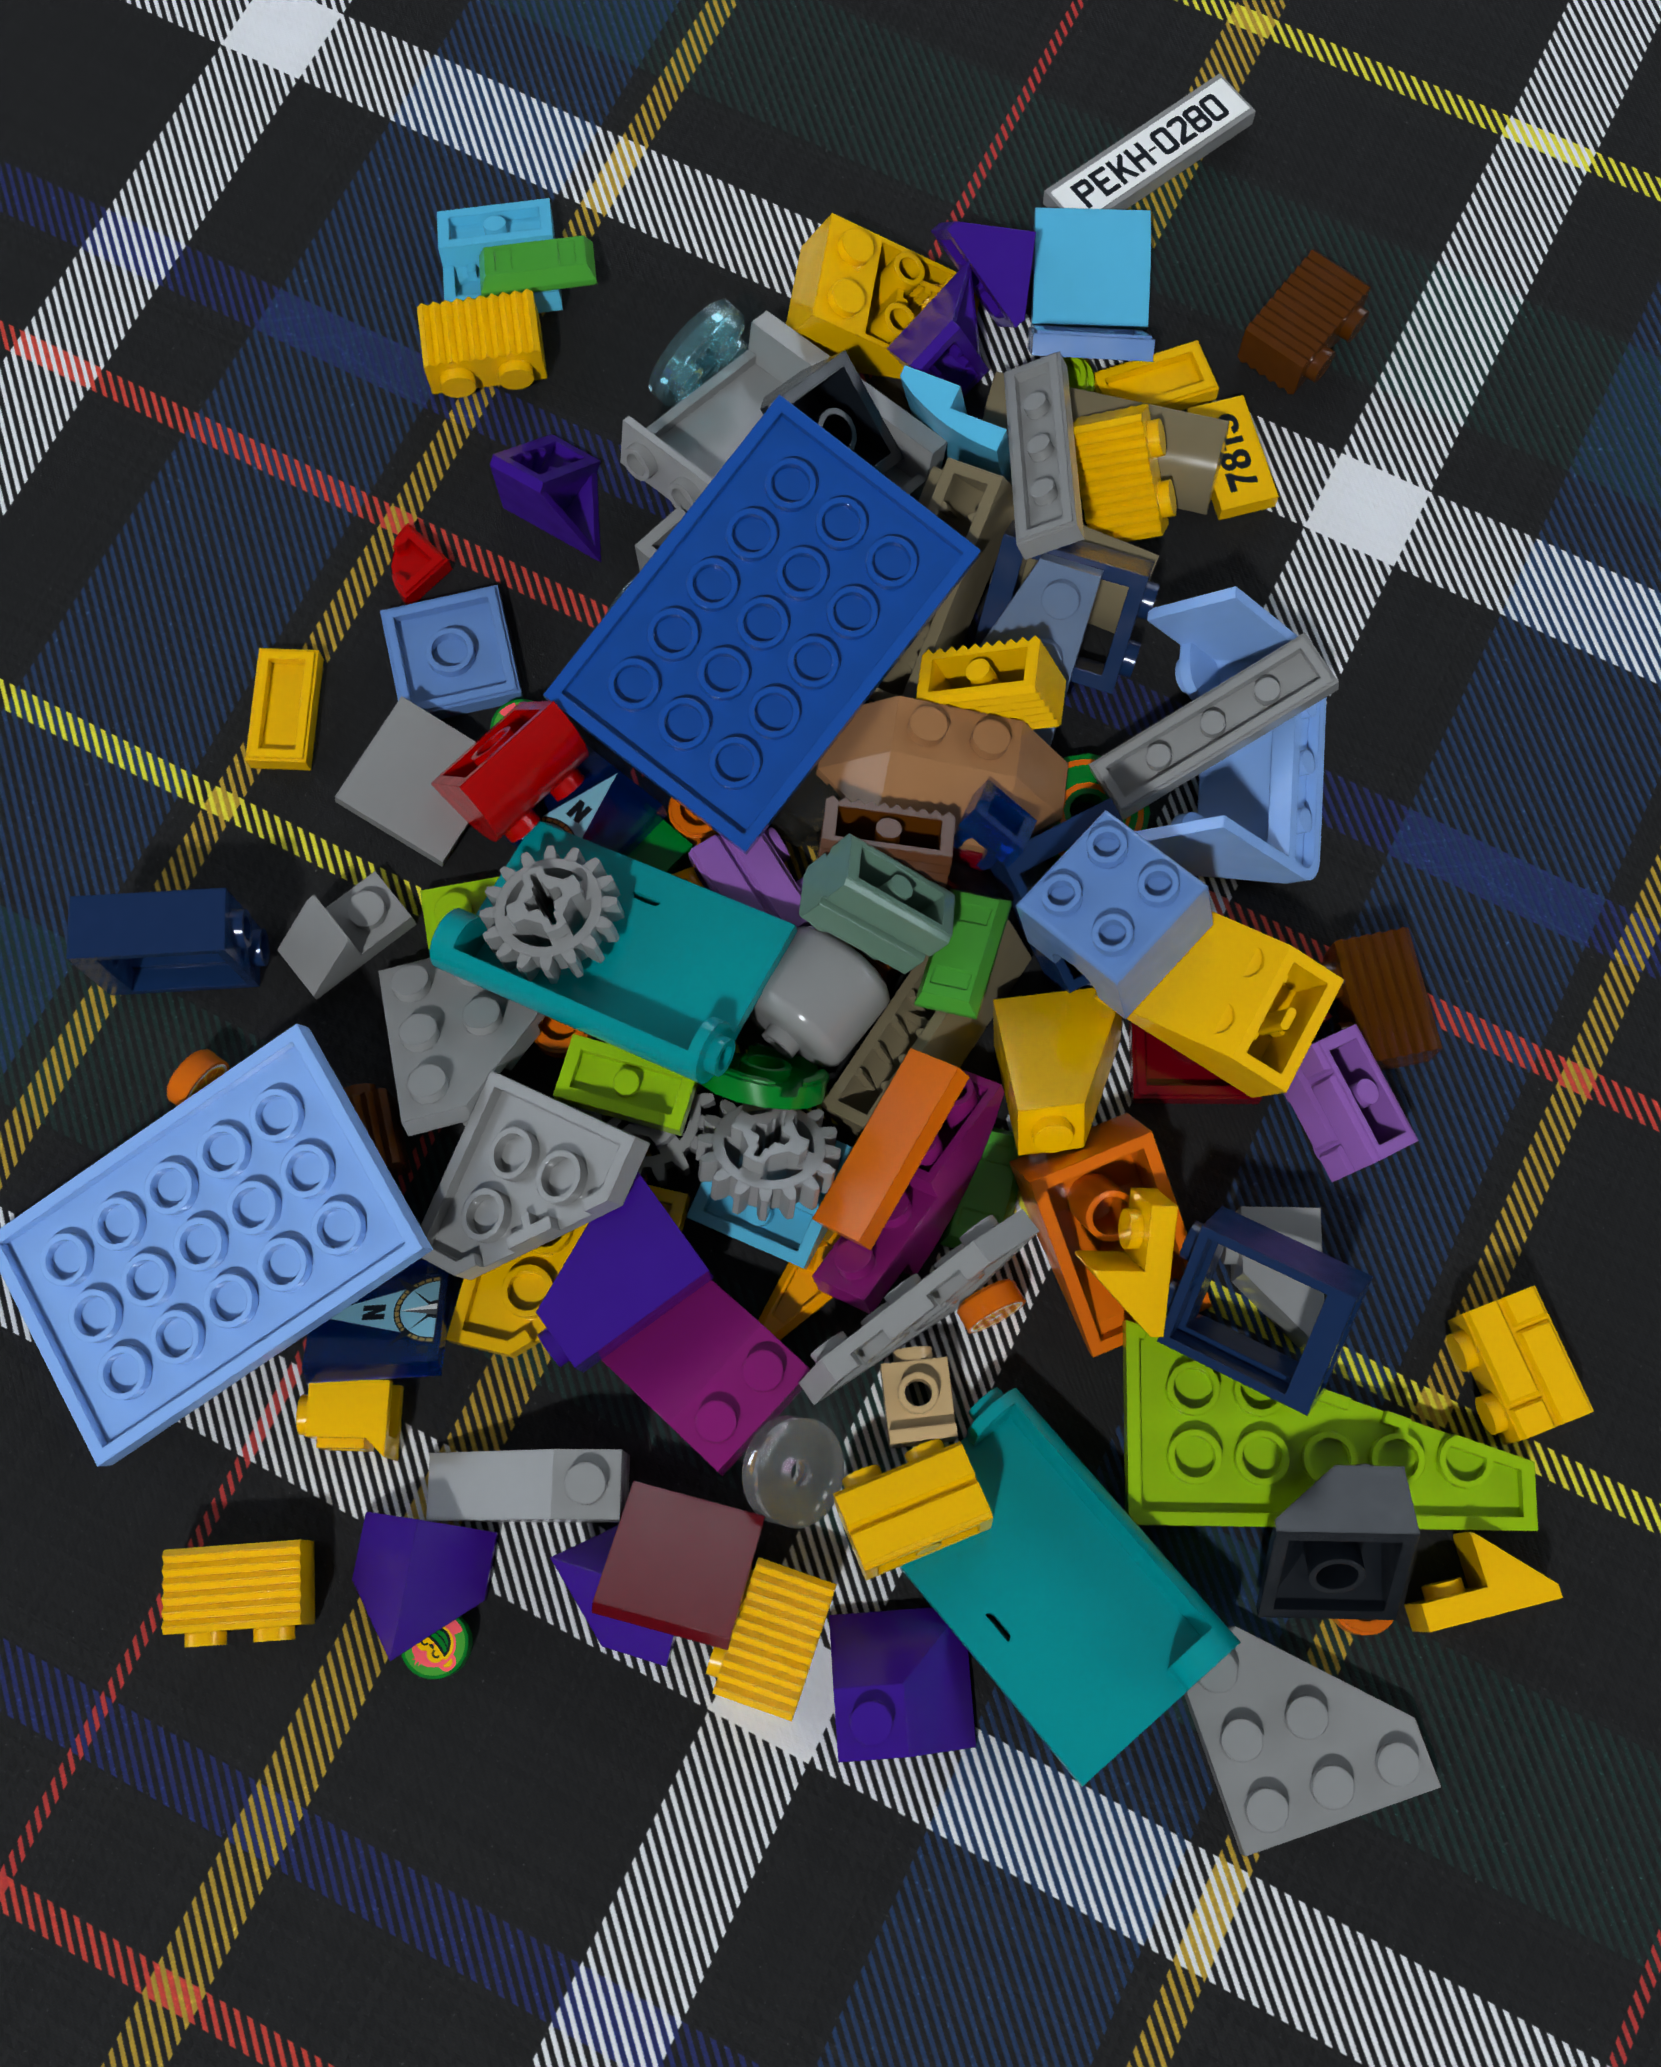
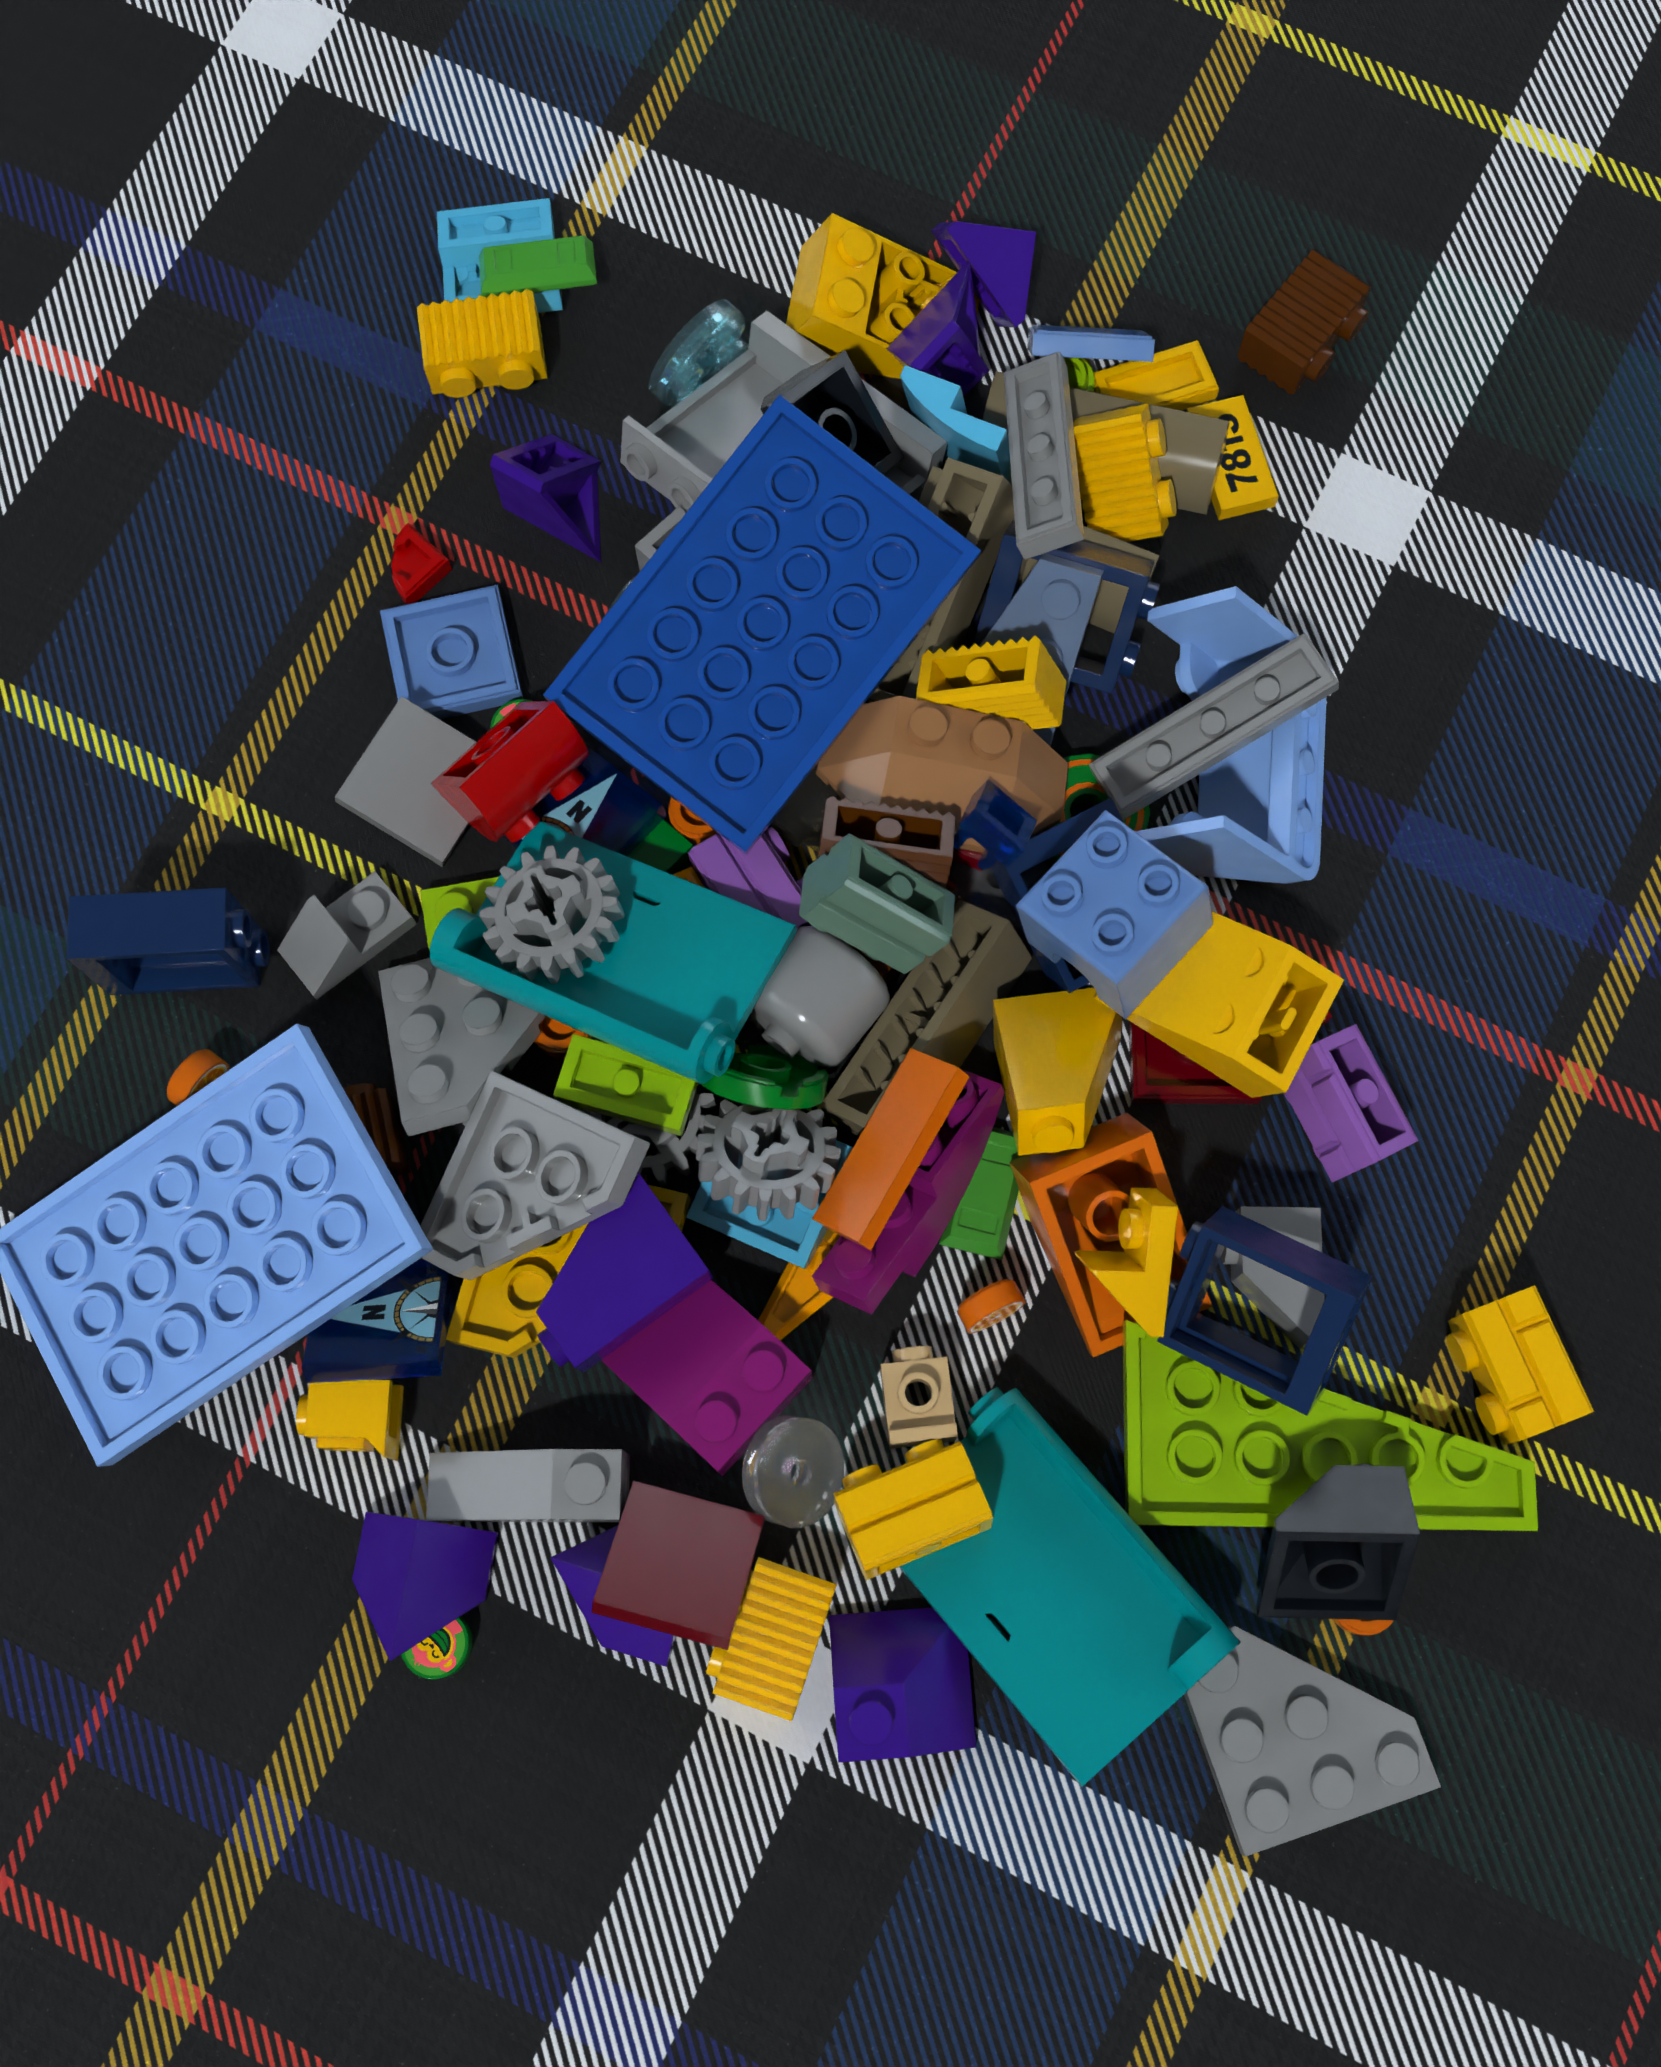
(238, 1589): yellow brick -> none
(284, 709): yellow tile -> none
(918, 1303): light grey plate -> none
(961, 970): bright green tile -> none
(1091, 268): medium azure slope -> none
(1155, 150): tile -> none
(1384, 997): reddish brown brick -> none
(1494, 1582): yellow slope -> none

